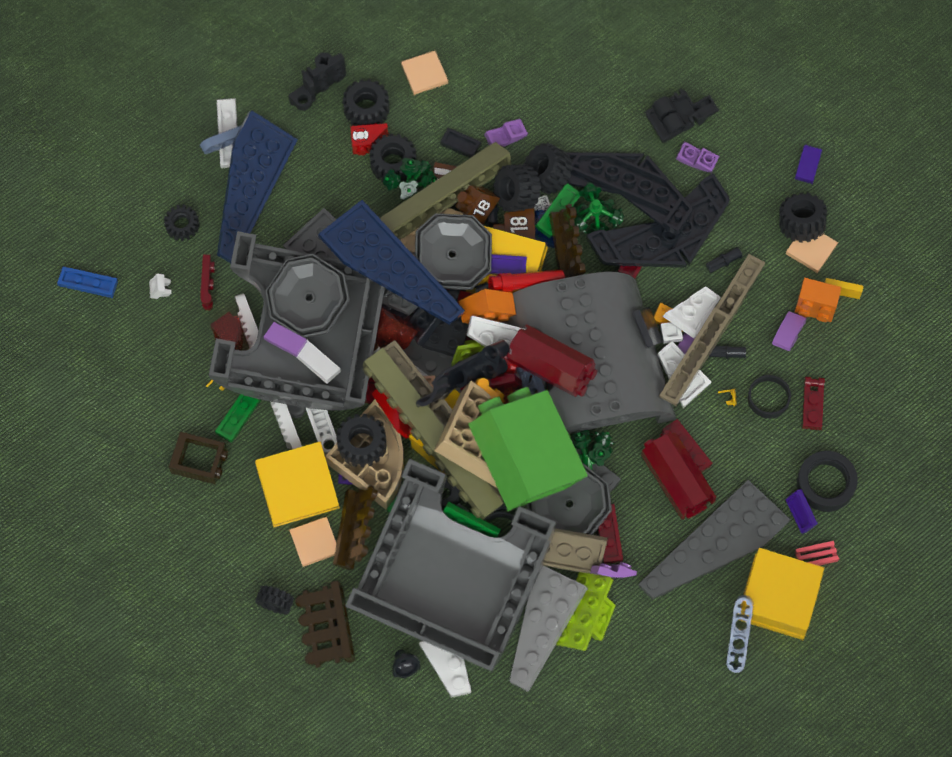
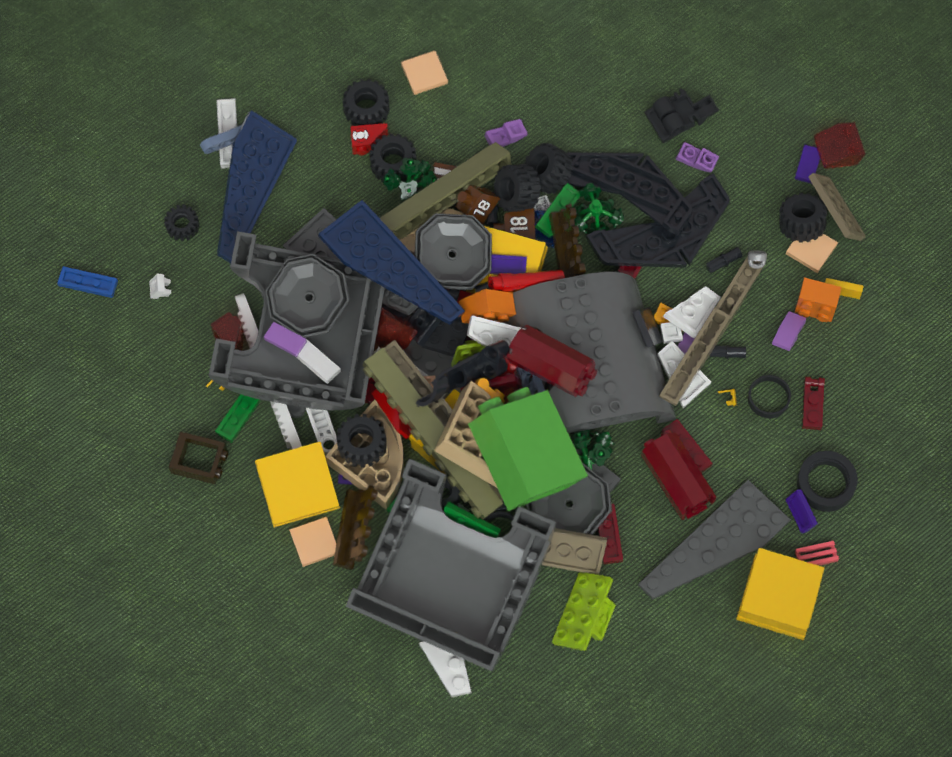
(207, 283): dark red plate -> none
(274, 600): black tyre -> none
(327, 72): black plate -> none
(332, 633): dark brown fence -> none
(405, 664): black piece -> none
(460, 143): black tile -> none
(545, 618): light grey wing -> none
(618, 571): medium lavender slope -> none
(737, 633): sand blue beam -> none
(756, 255): none -> light grey tile
(837, 207): none -> dark tan tile
(840, 145): none -> clear red slope

